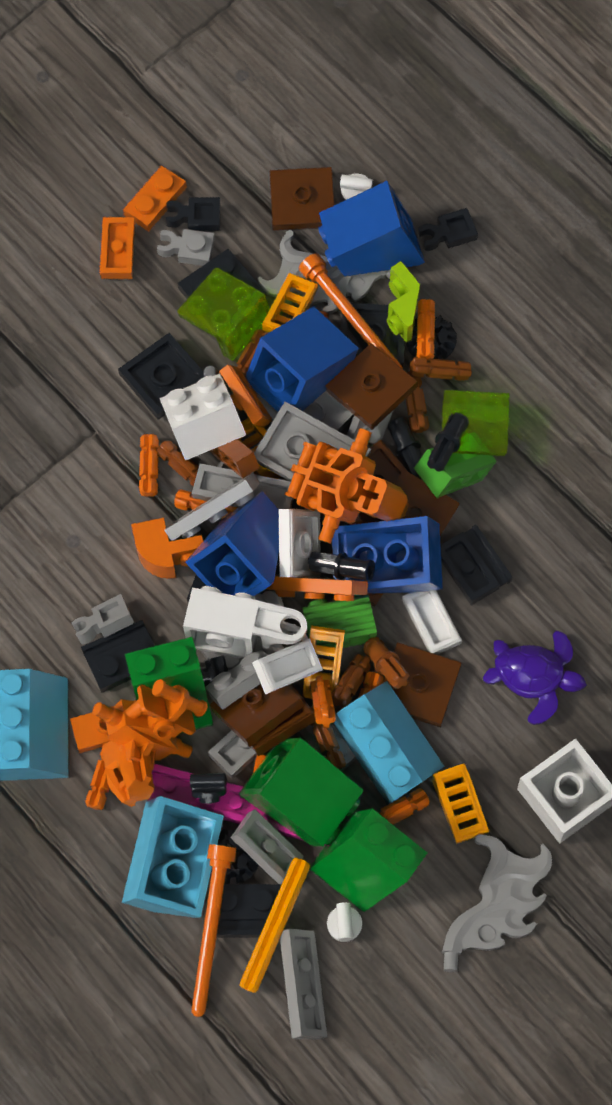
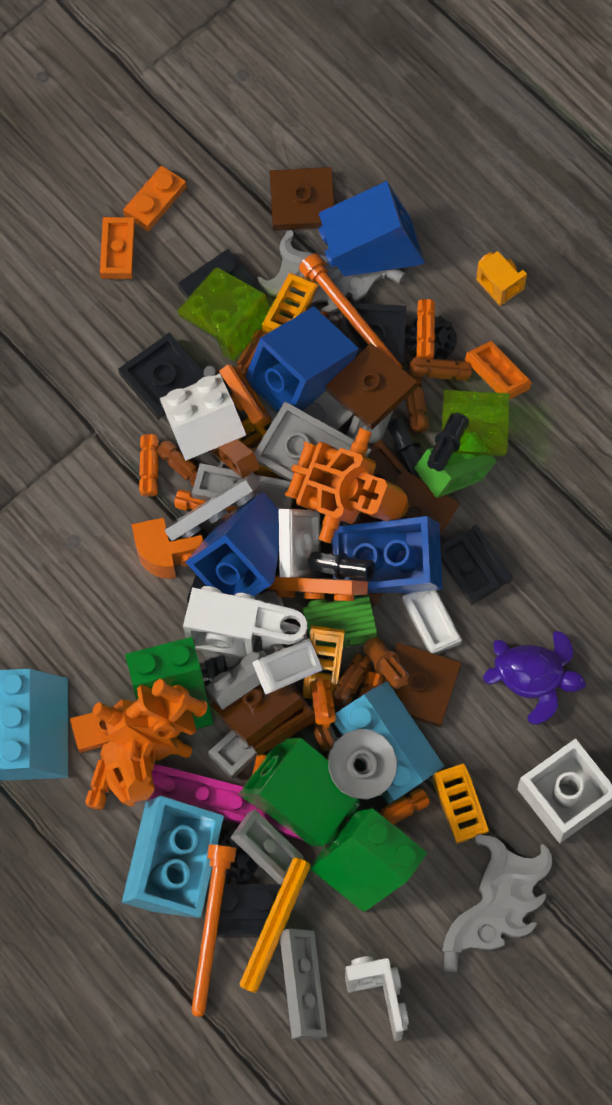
(106, 619): light grey plate -> none
(108, 658): black plate -> none
(192, 247): light grey plate -> none
(200, 214): black plate -> none
(208, 786): black plate -> none
(344, 922): white plate -> none
(354, 185): white plate -> none
(368, 974): none -> white bracket
(378, 761): none -> light grey dish
(403, 309): lime slope -> none
(453, 228): black plate -> none
(498, 370): none -> orange plate
(500, 277): none -> light orange brick

